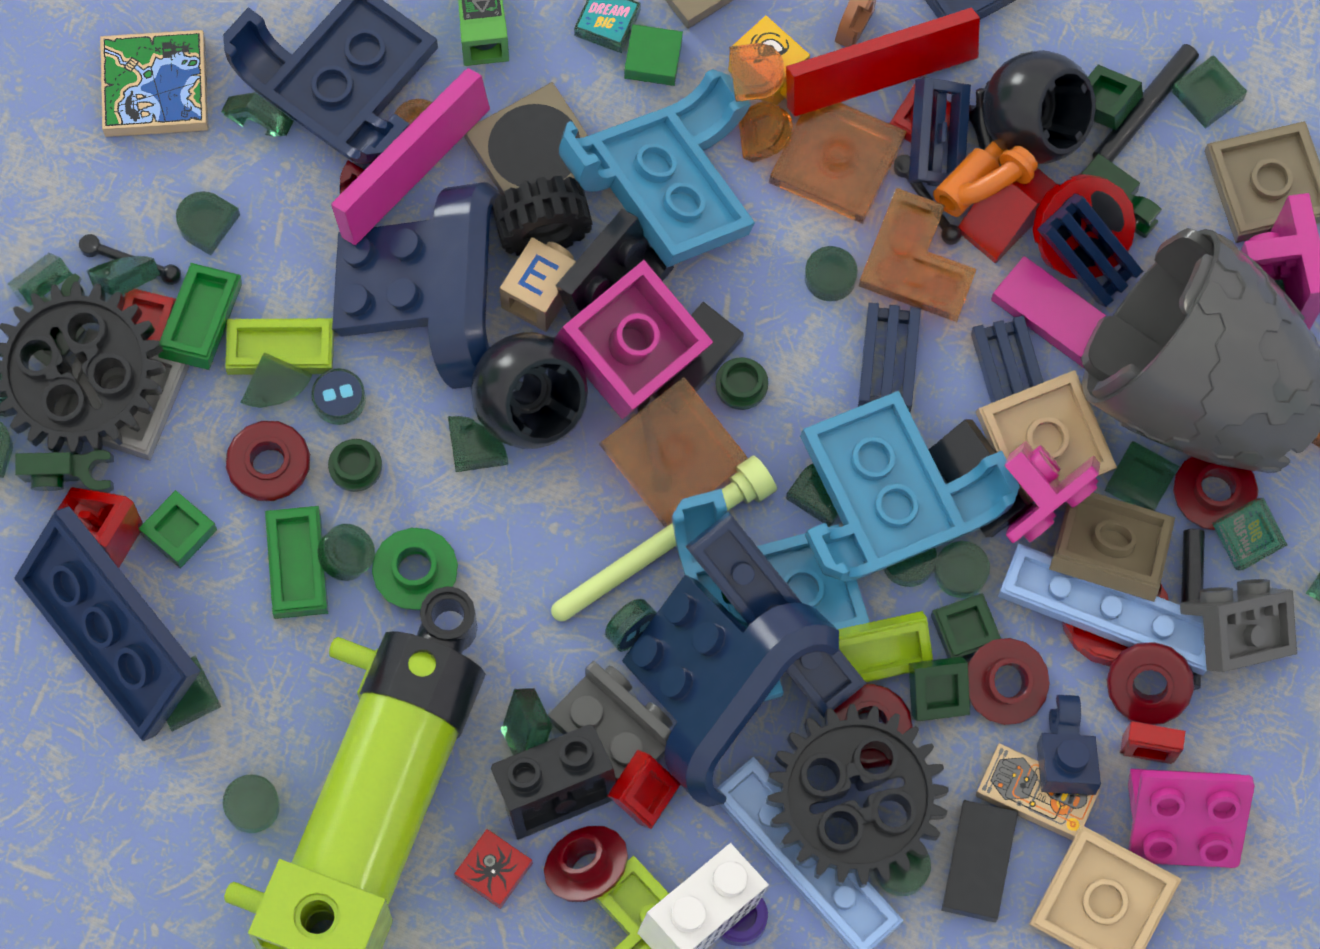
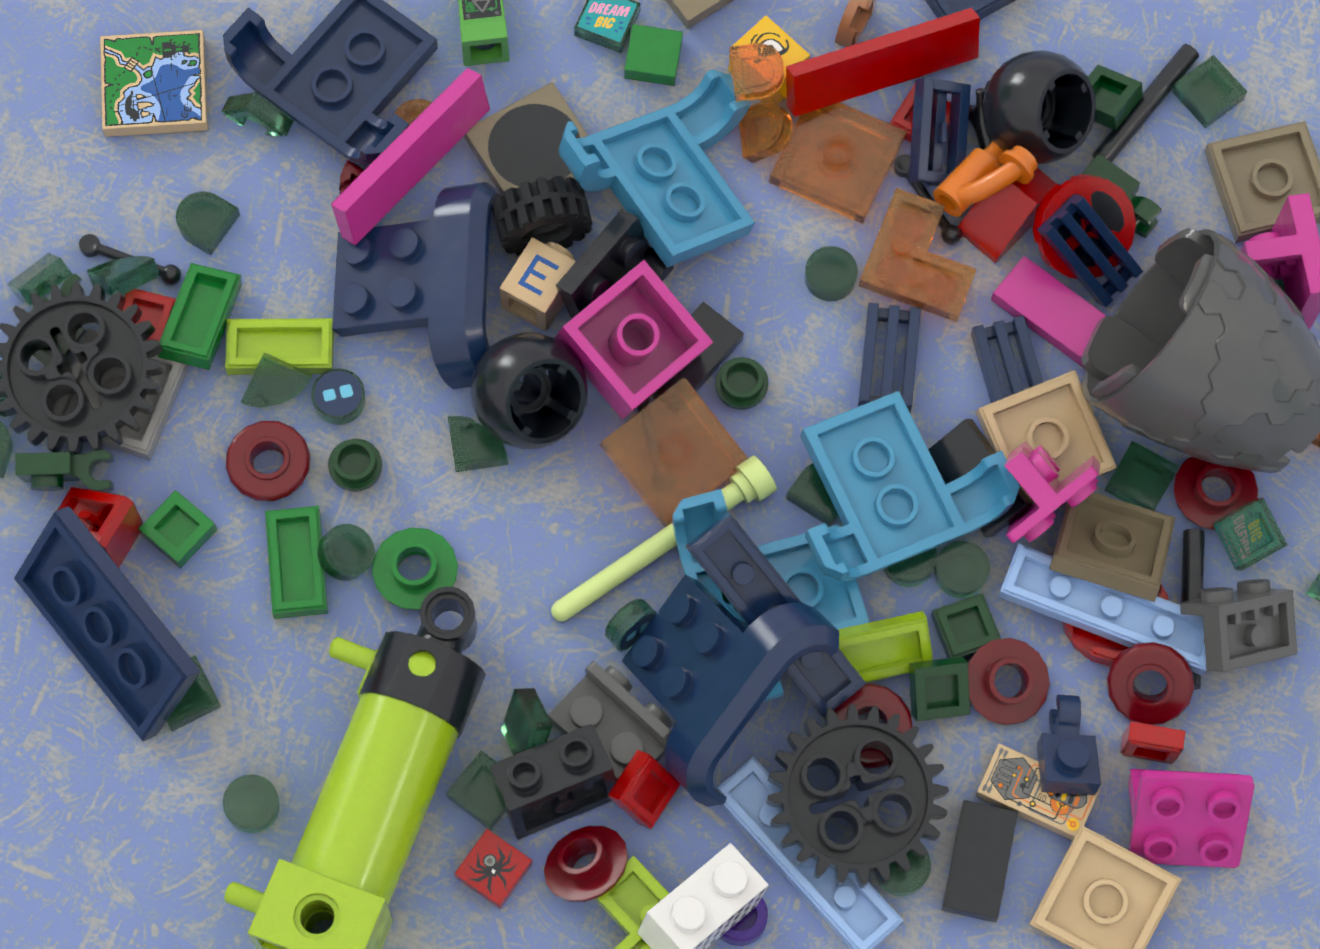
(478, 792): none -> clear green tile

